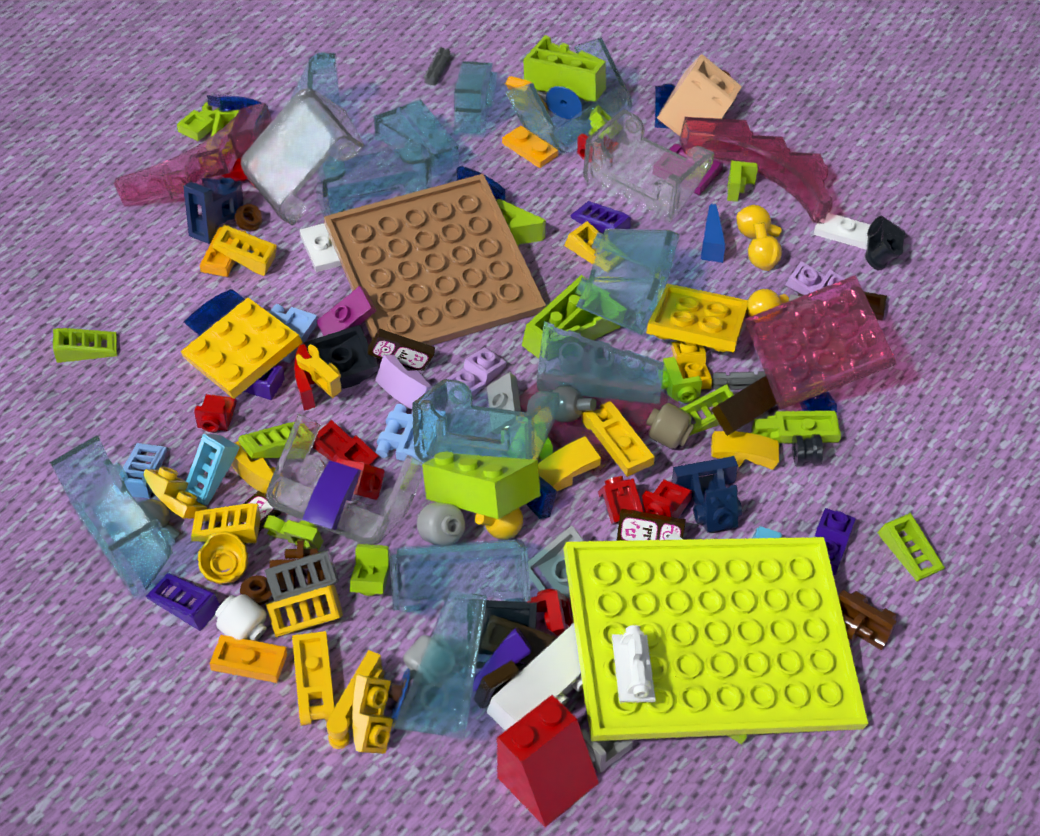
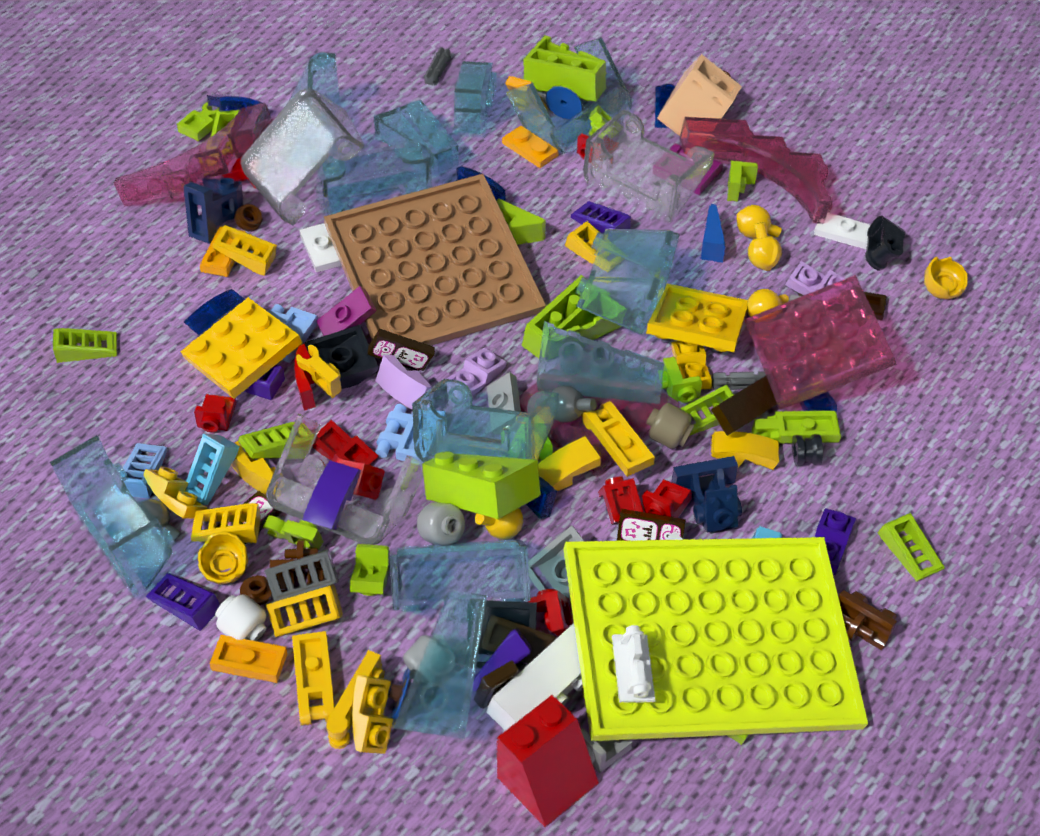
(945, 274): none -> yellow hair

